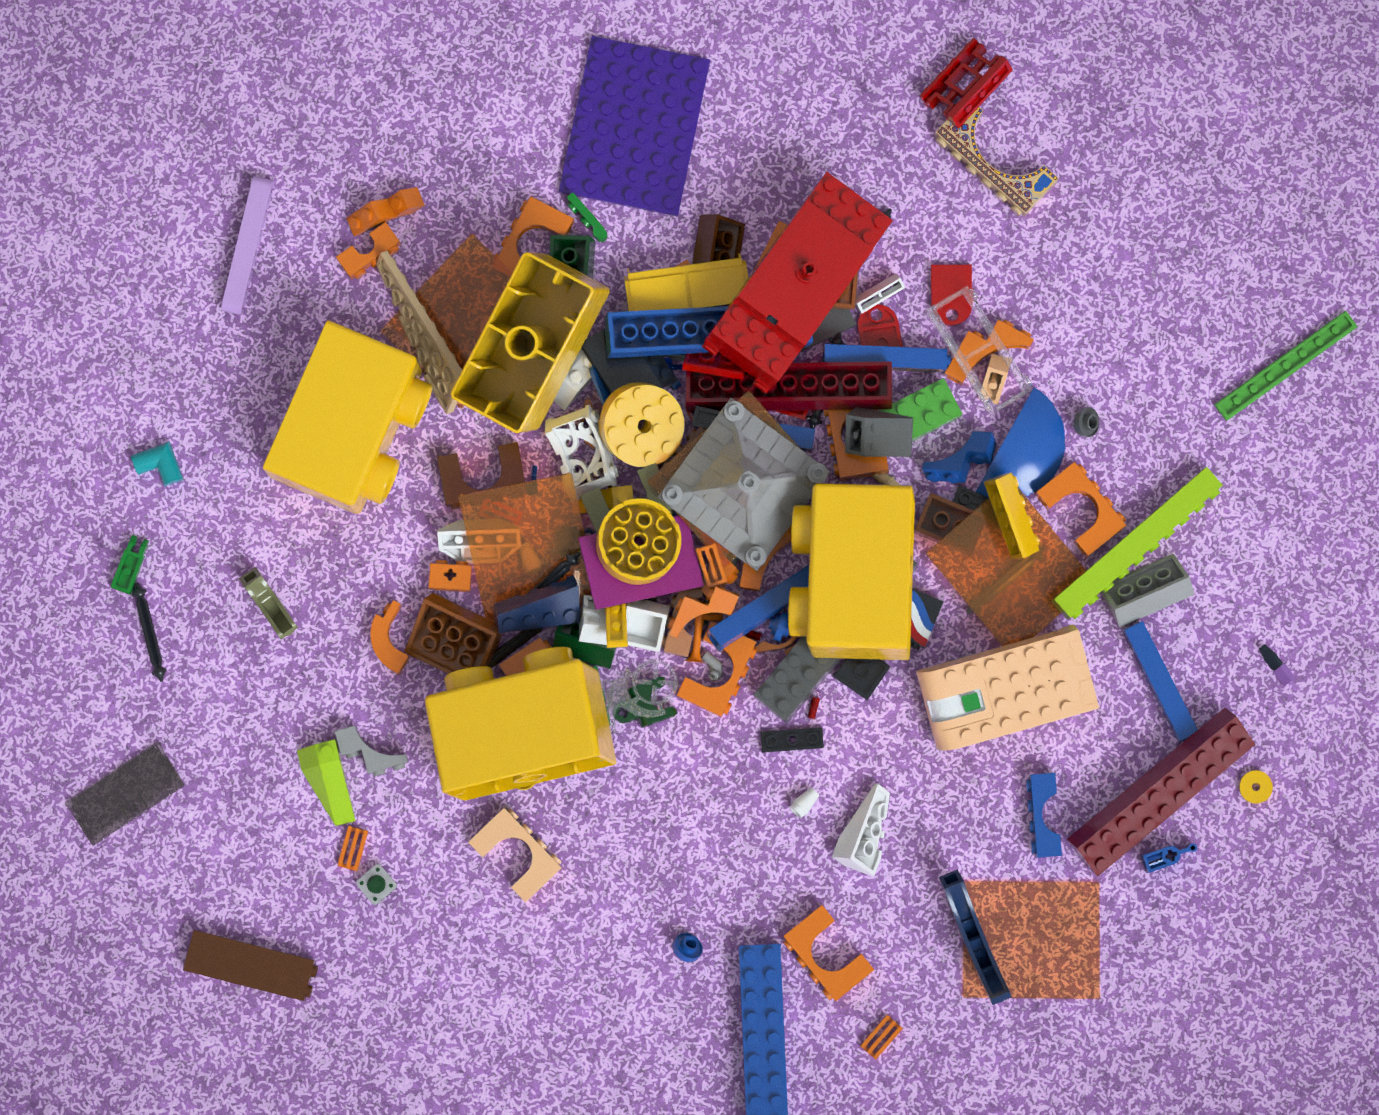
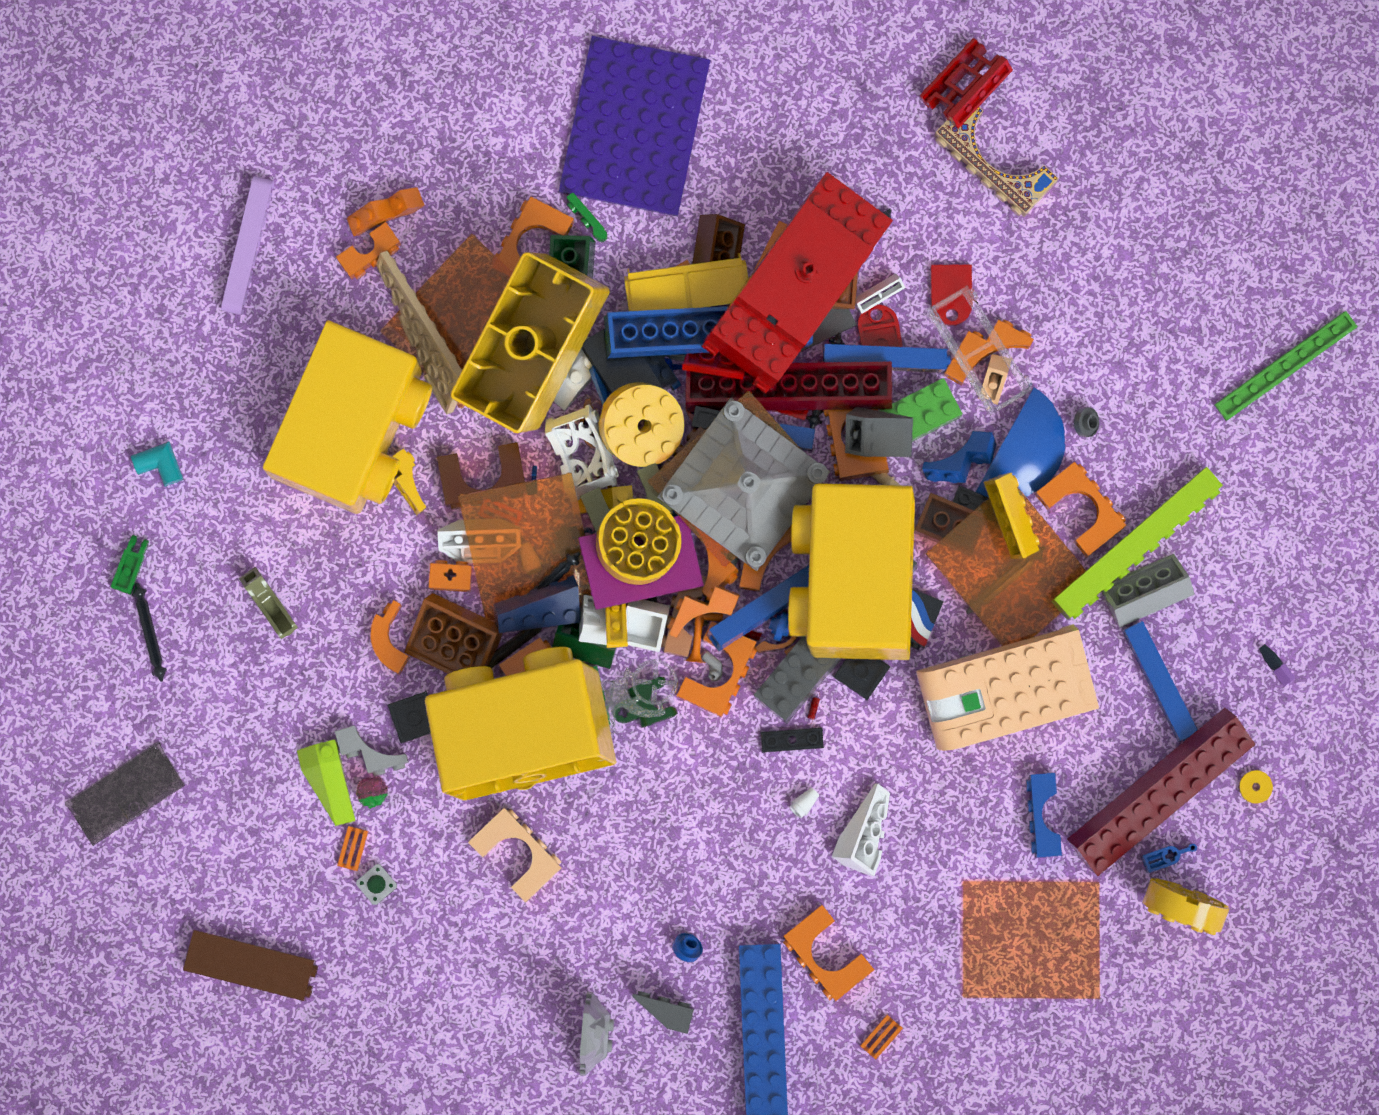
(372, 792): none -> clear pink piece
(405, 481): none -> yellow slope
(410, 717): none -> black plate
(594, 1034): none -> light grey wedge
(670, 1015): none -> dark grey slope
(719, 562): orange tile -> none
(973, 937): dark blue arch -> none
(1185, 906): none -> yellow brick

